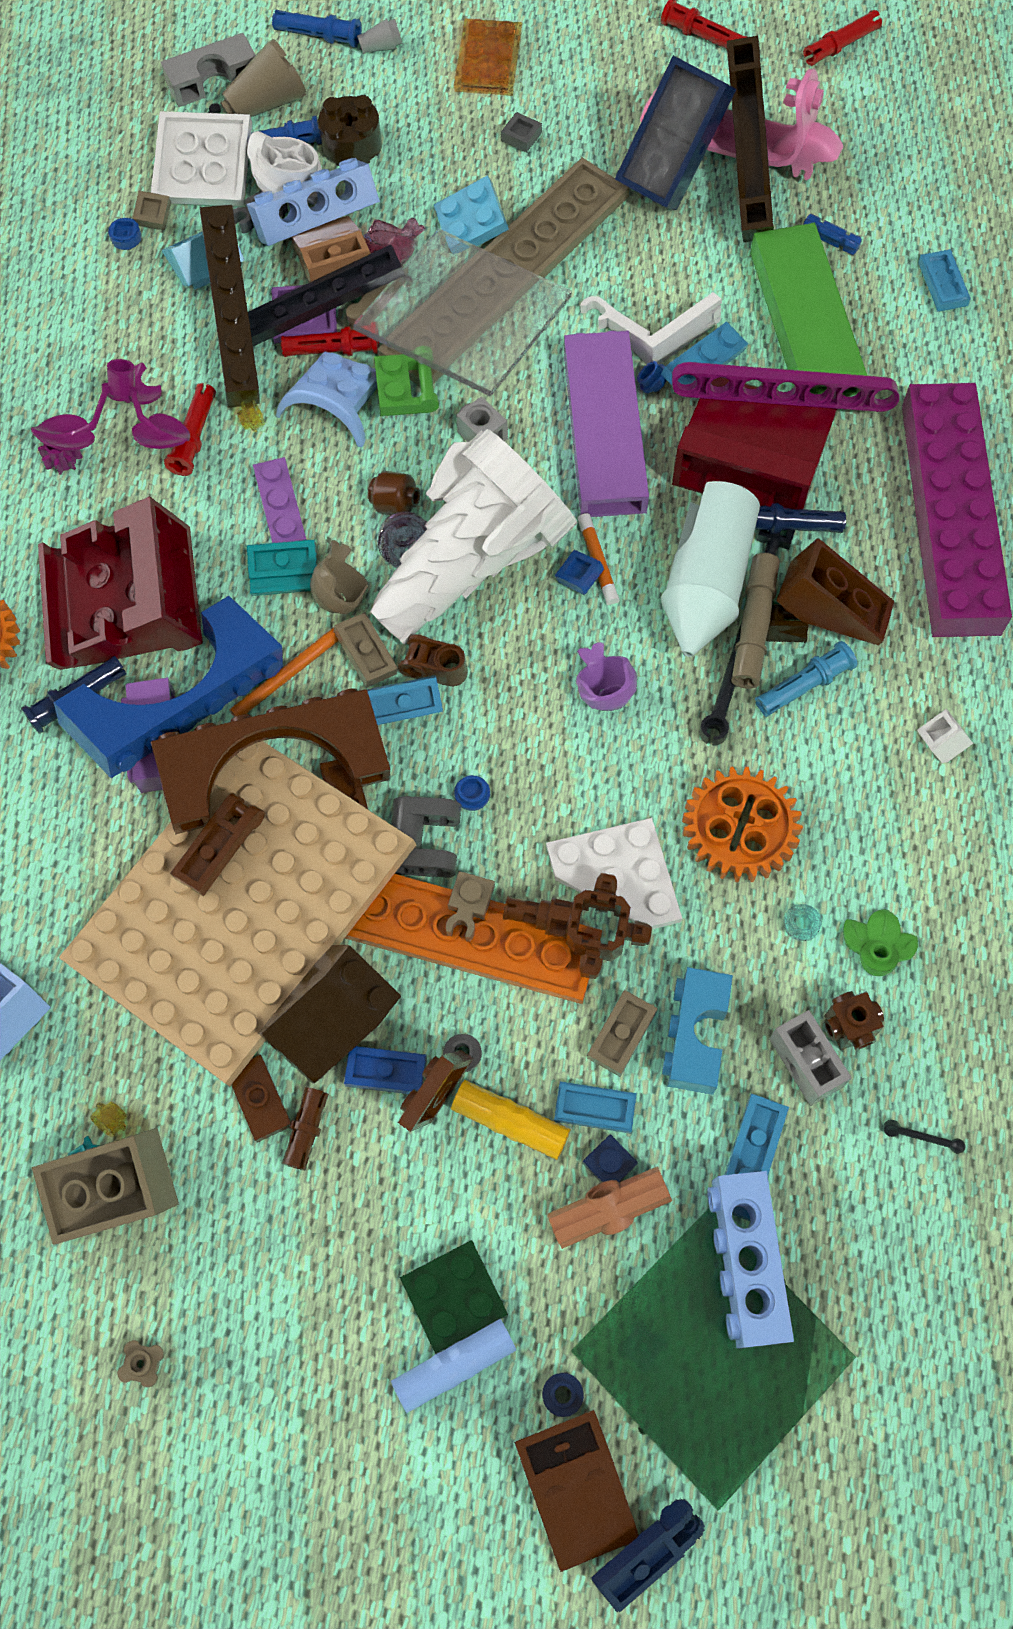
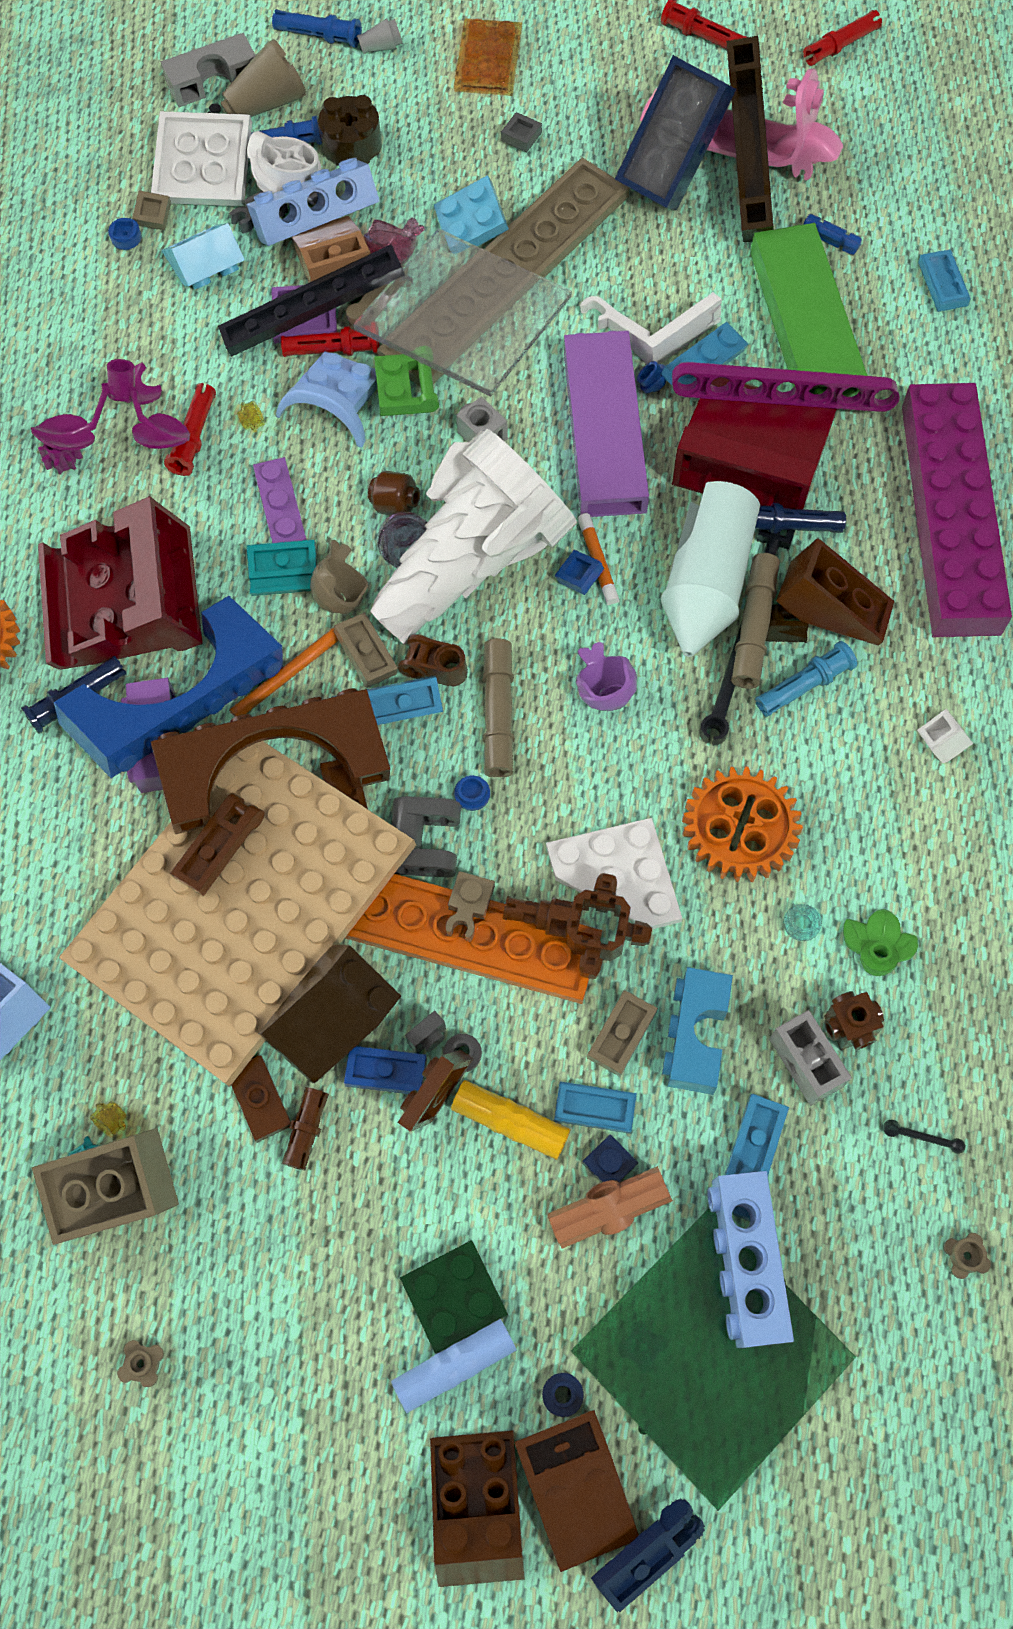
(229, 305): dark brown arch -> none
(427, 1033): none -> dark grey plate
(475, 1509): none -> reddish brown slope
(498, 708): none -> dark tan piece
(974, 1246): none -> dark tan plate

